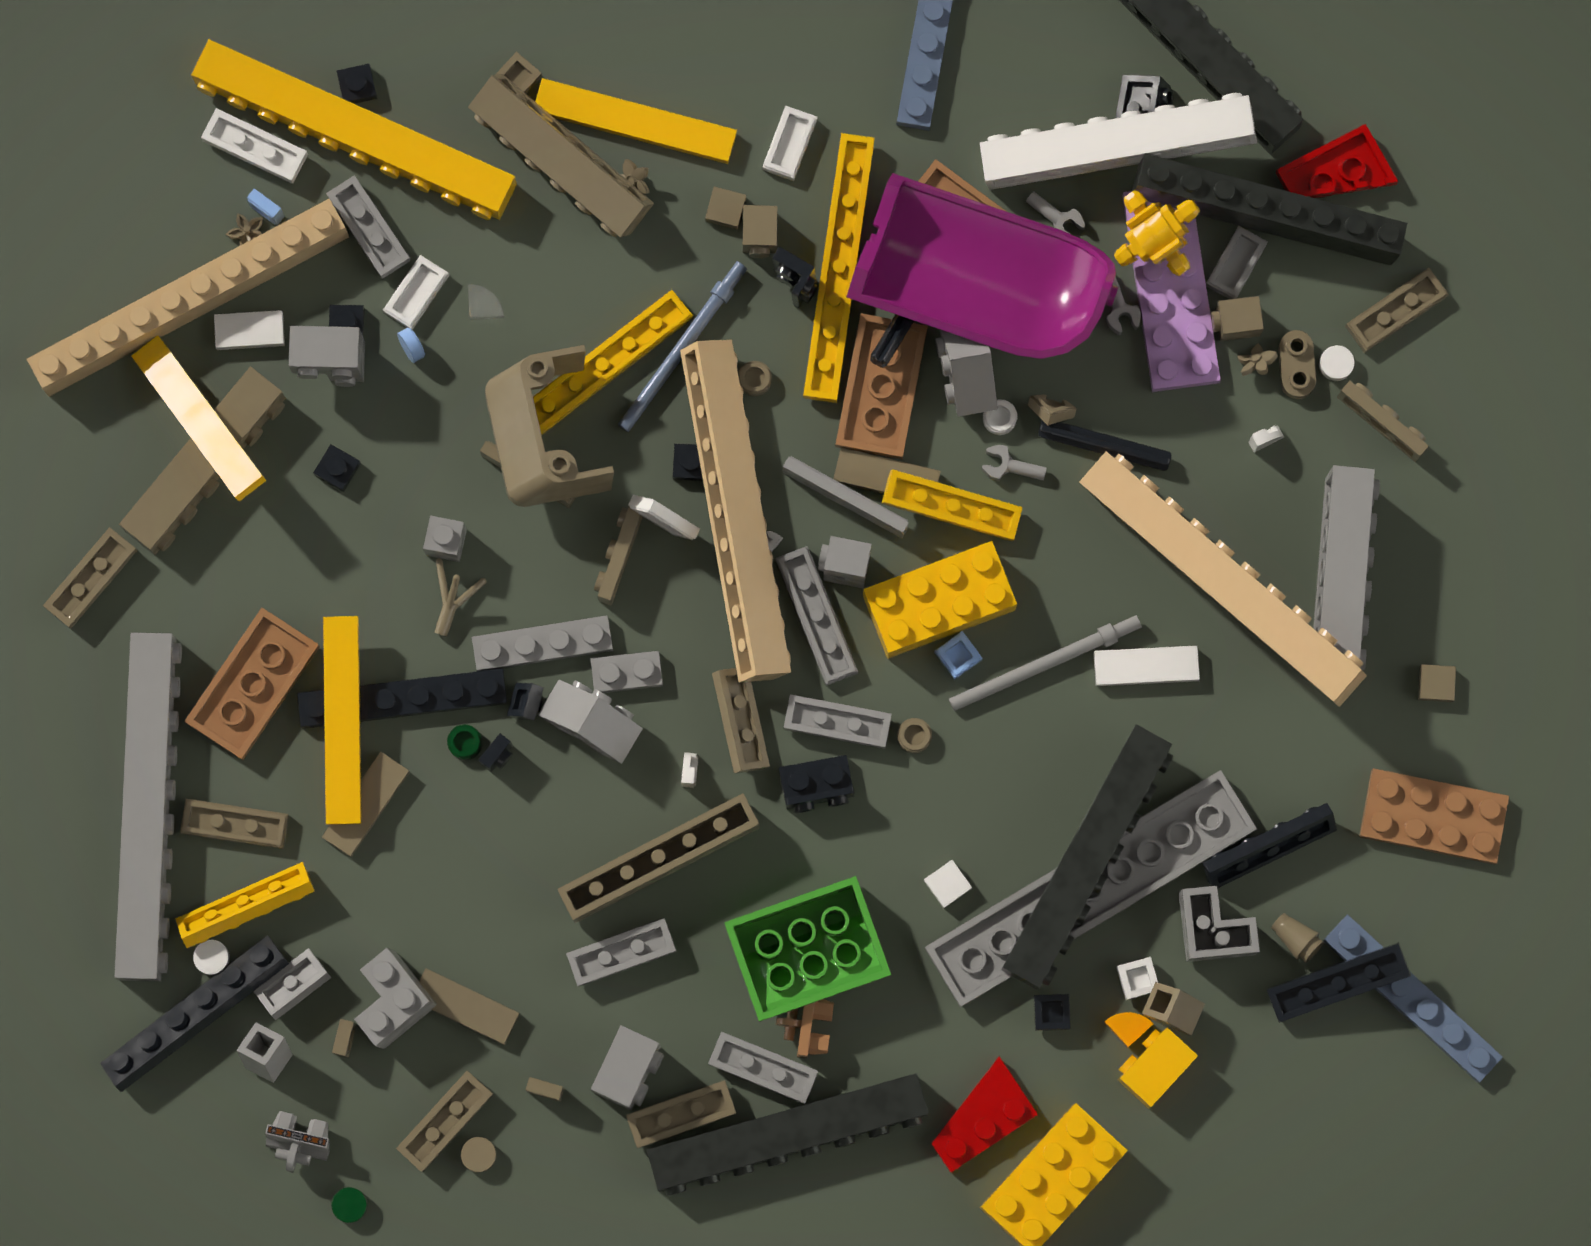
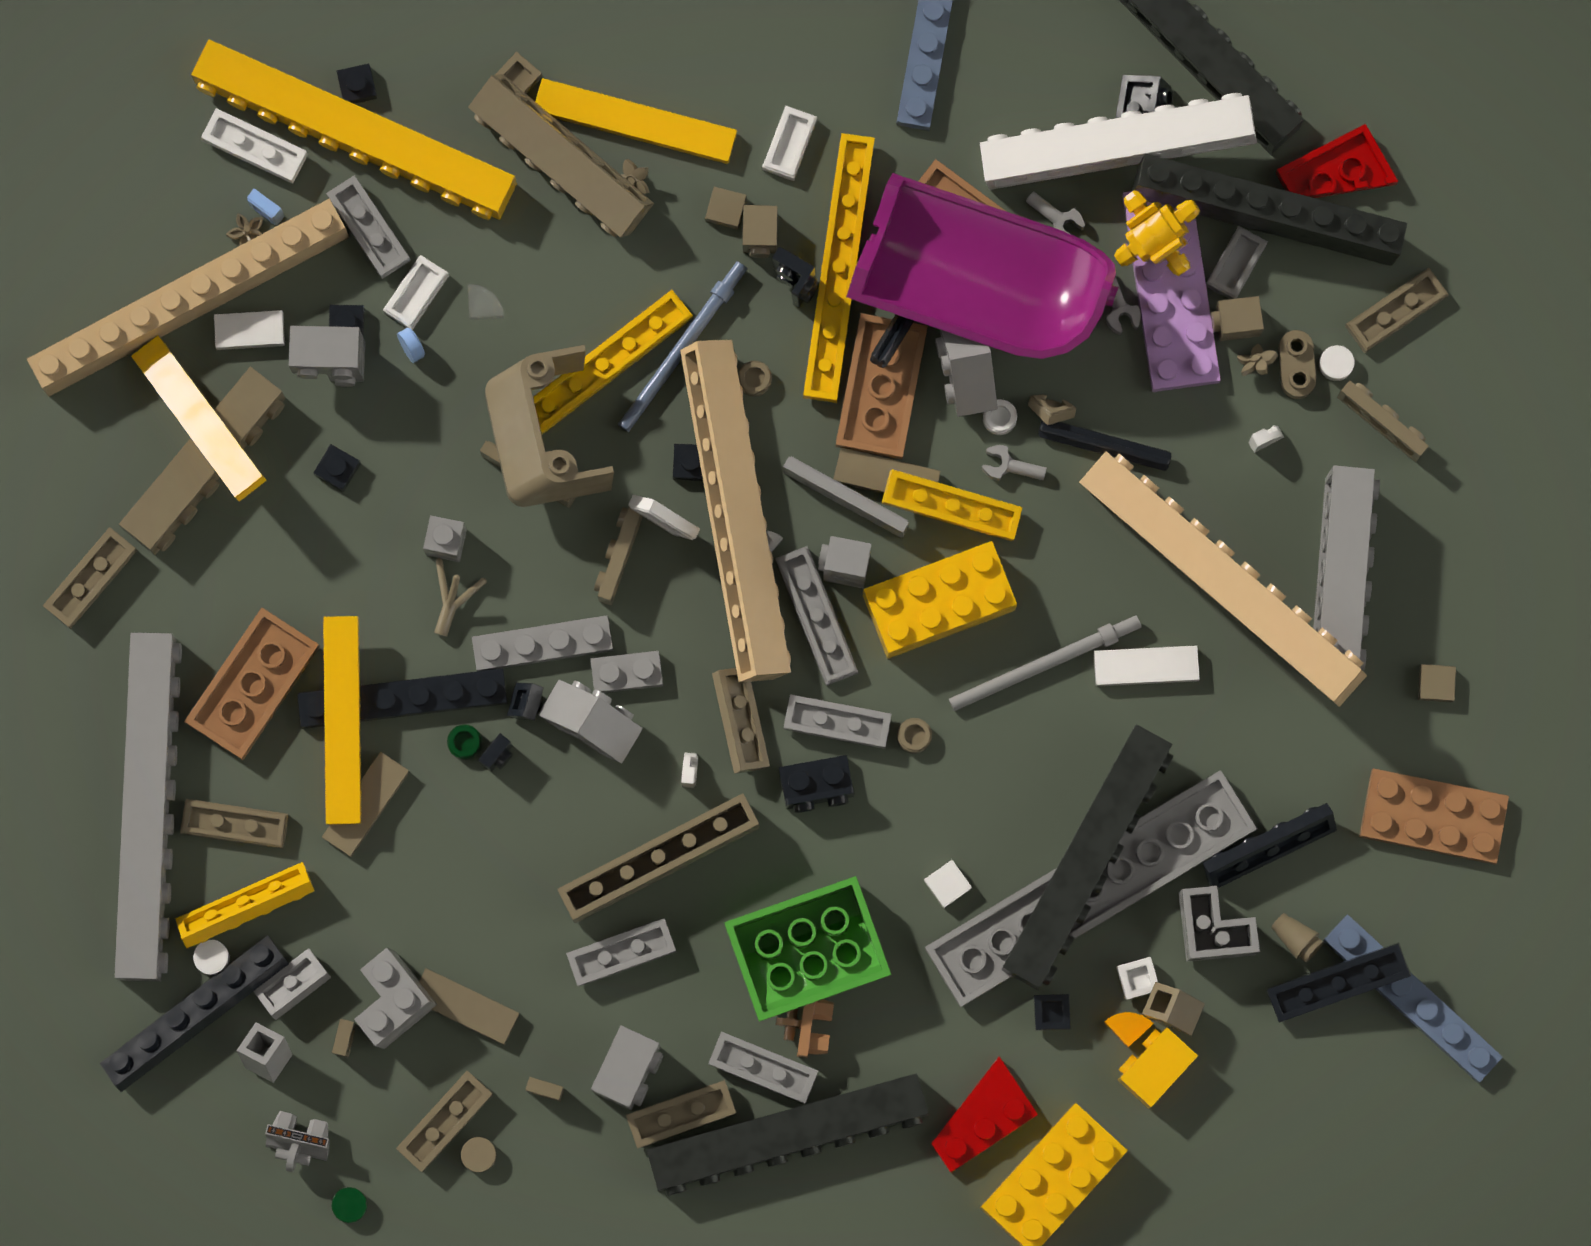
(958, 655): light blue tile -> none

